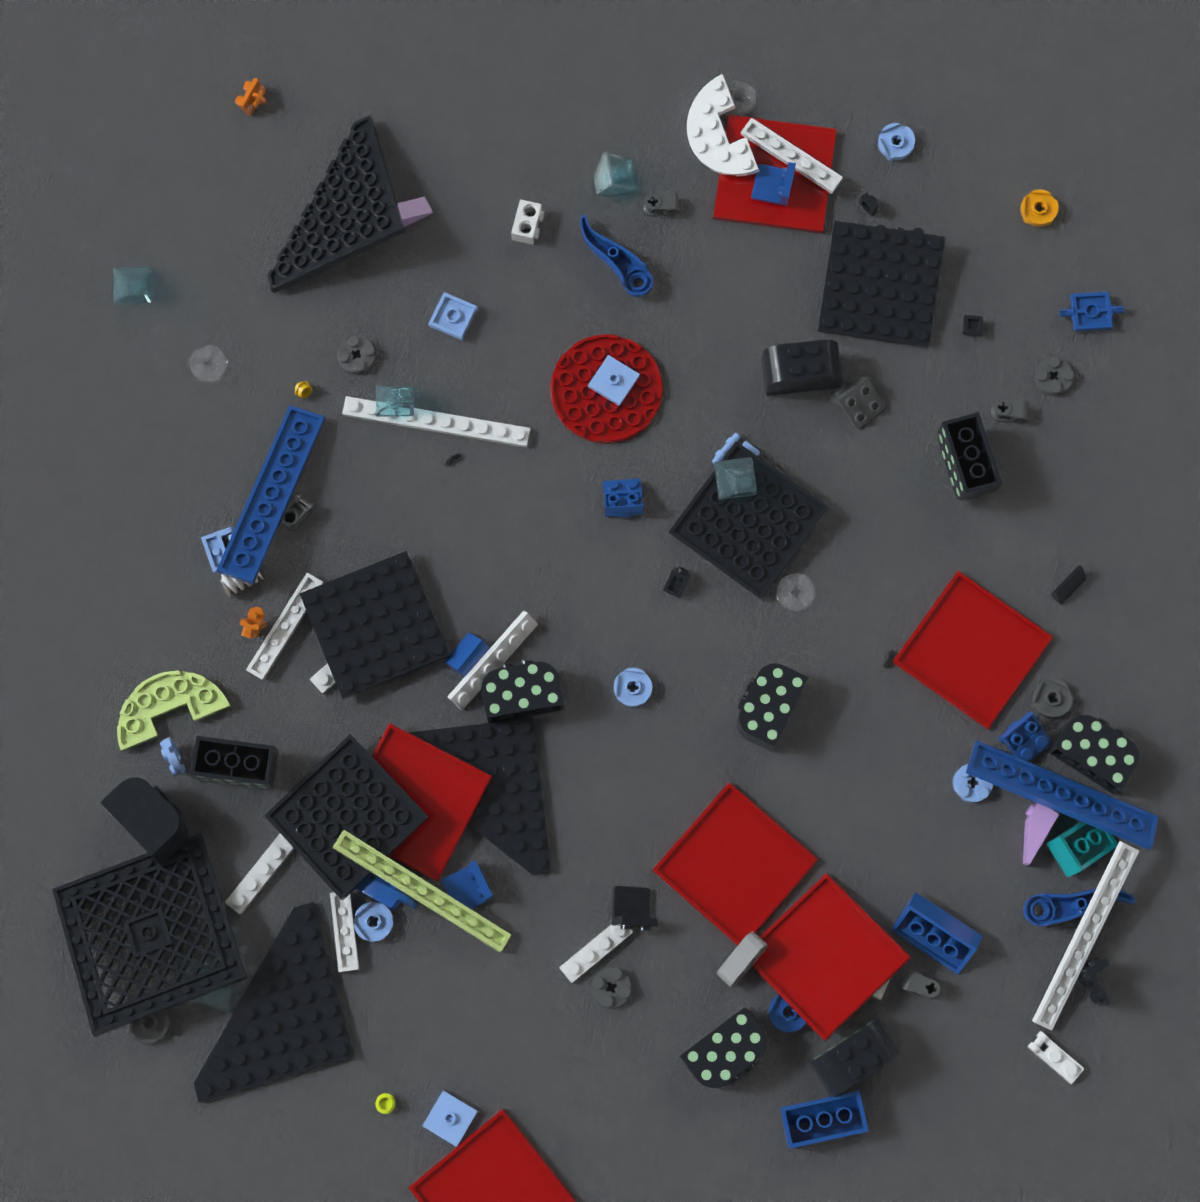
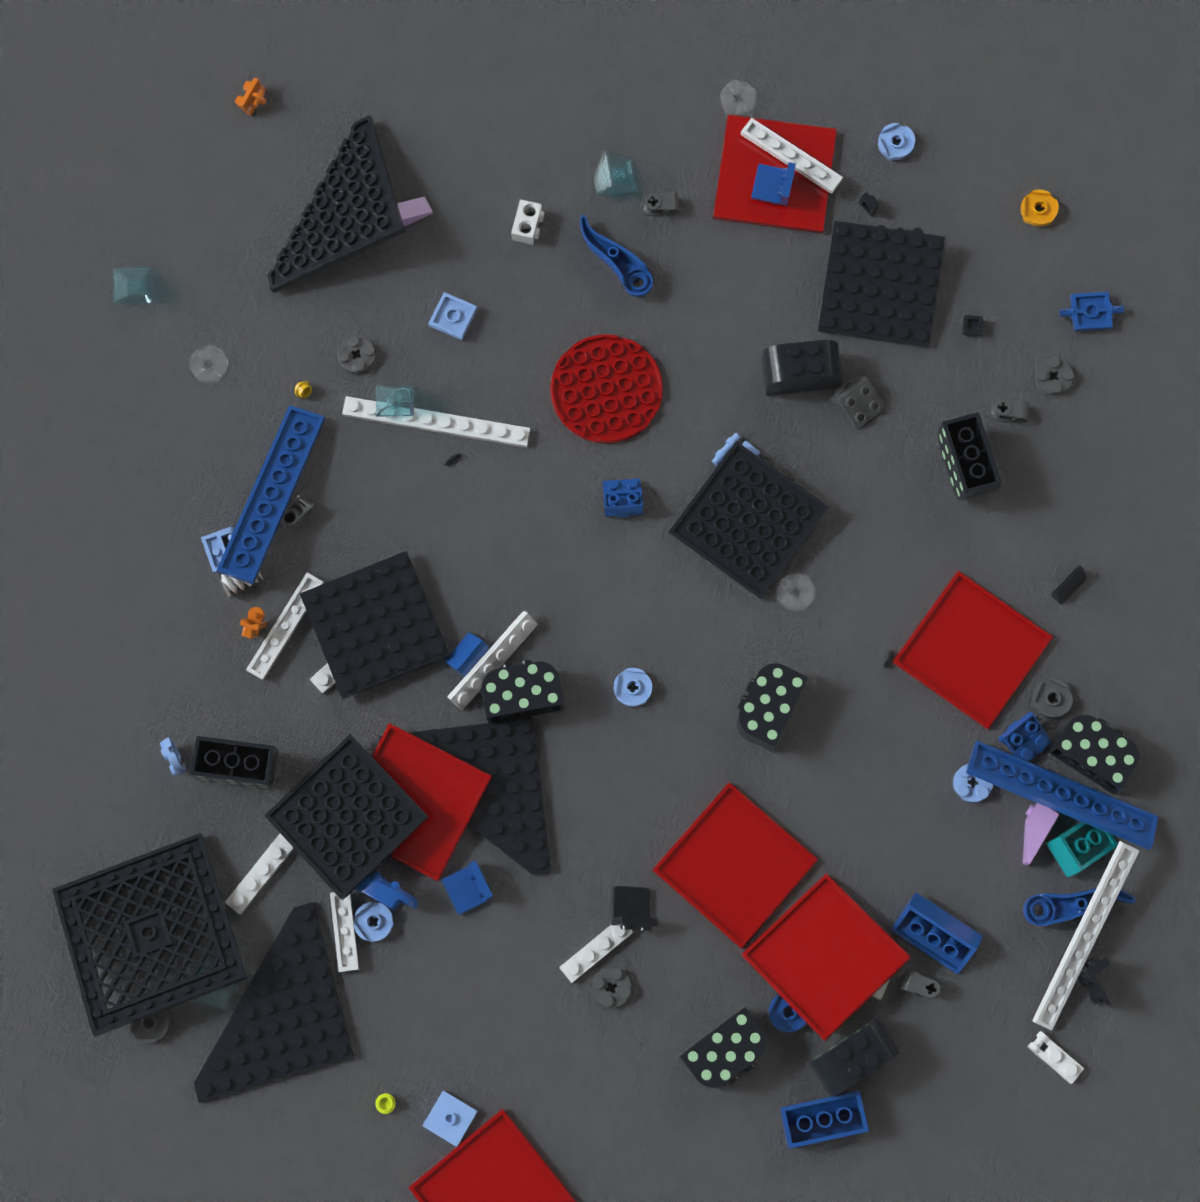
(148, 817): black brick -> none
(161, 695): yellowish green plate -> none
(421, 891): yellowish green plate -> none
(613, 380): light blue plate -> none
(677, 581): black bracket -> none
(708, 134): white plate -> none
(735, 478): clear light blue slope -> none
(742, 959): light grey beam -> none

